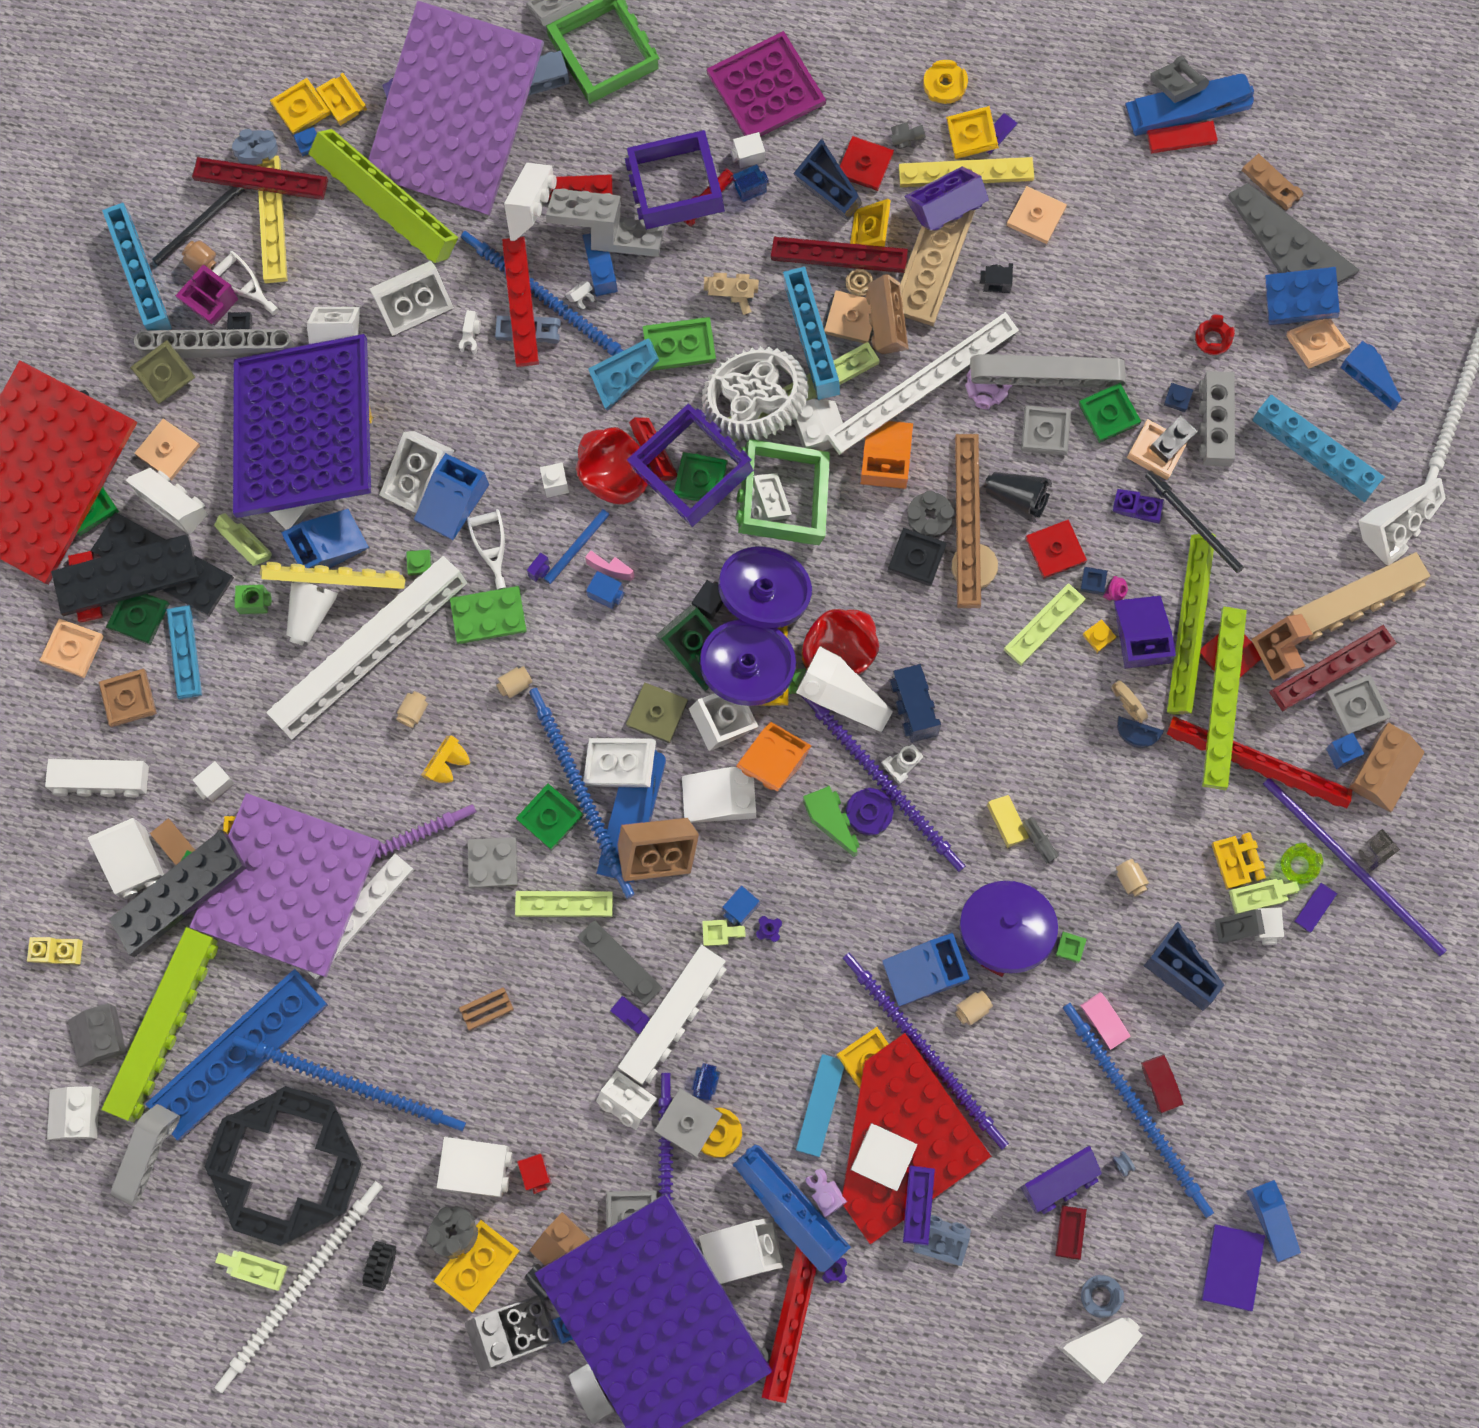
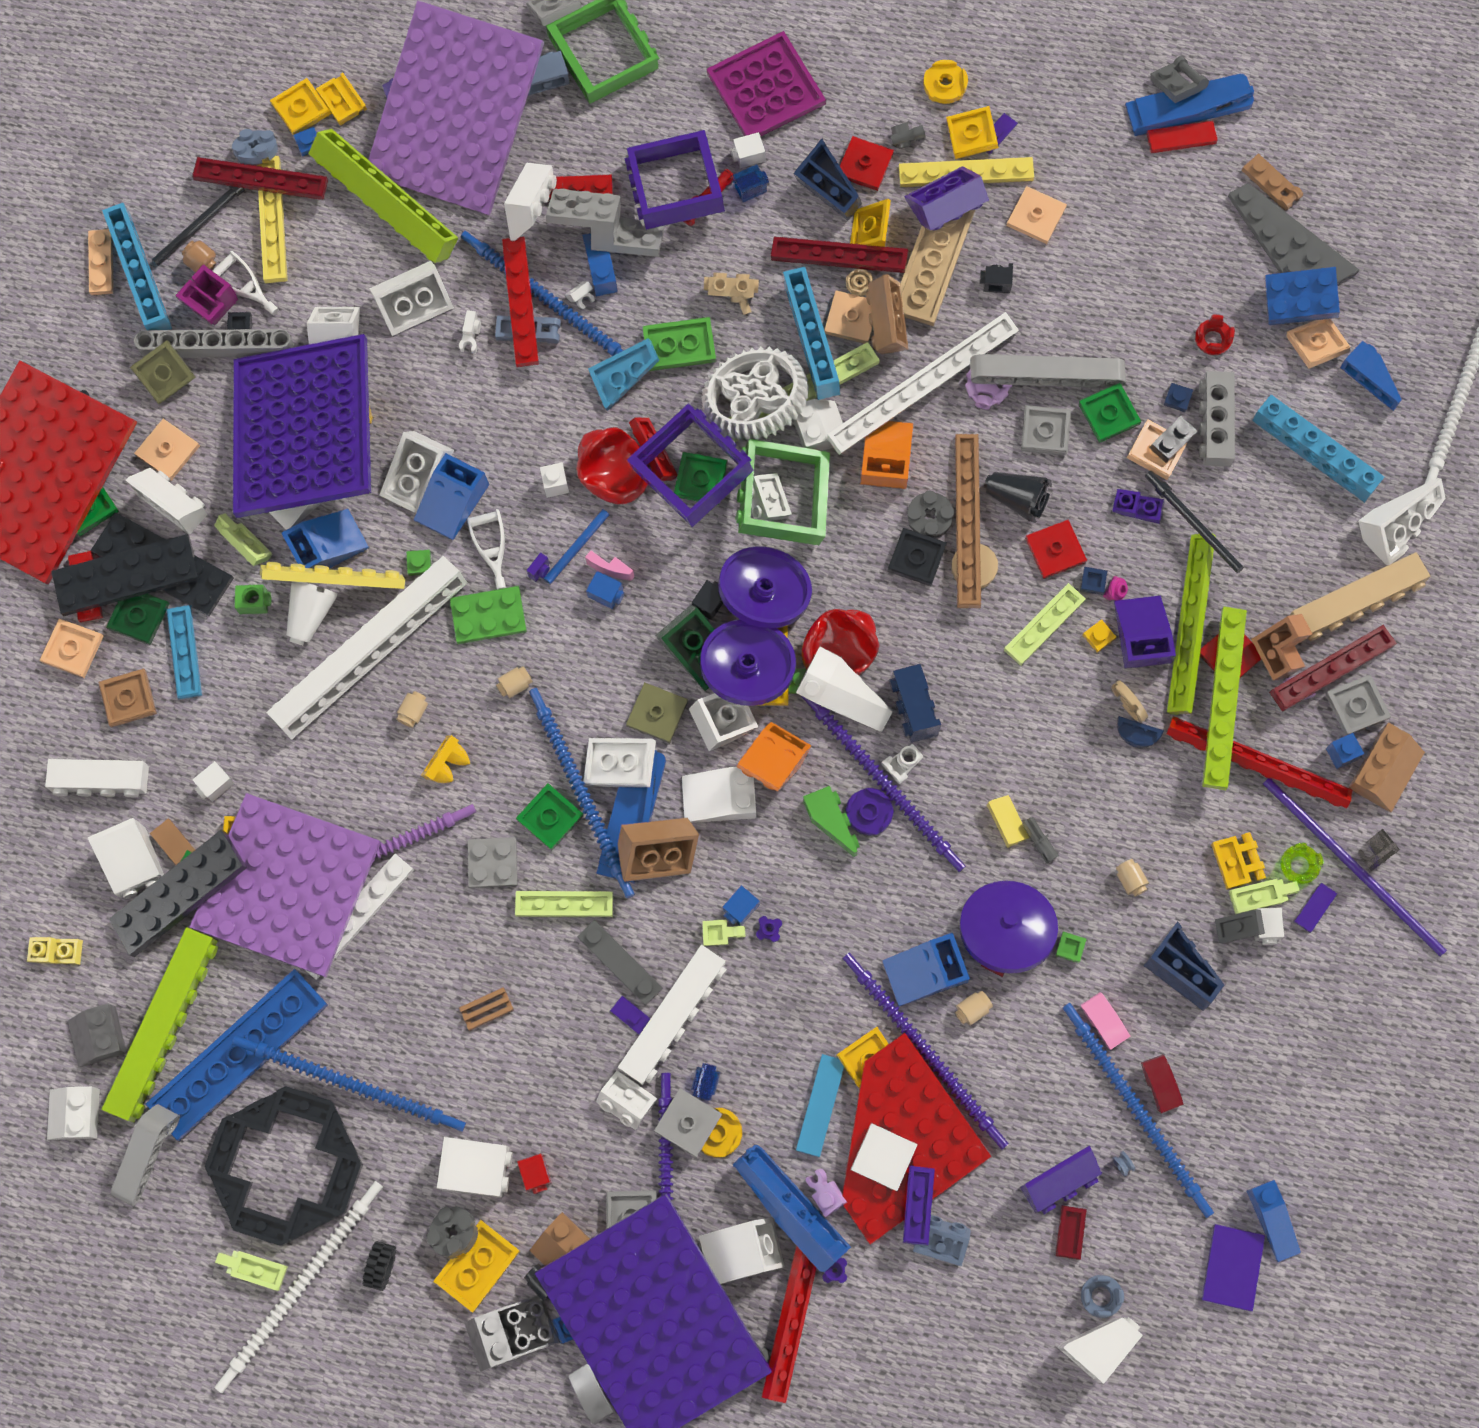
(100, 262): none -> light nougat plate

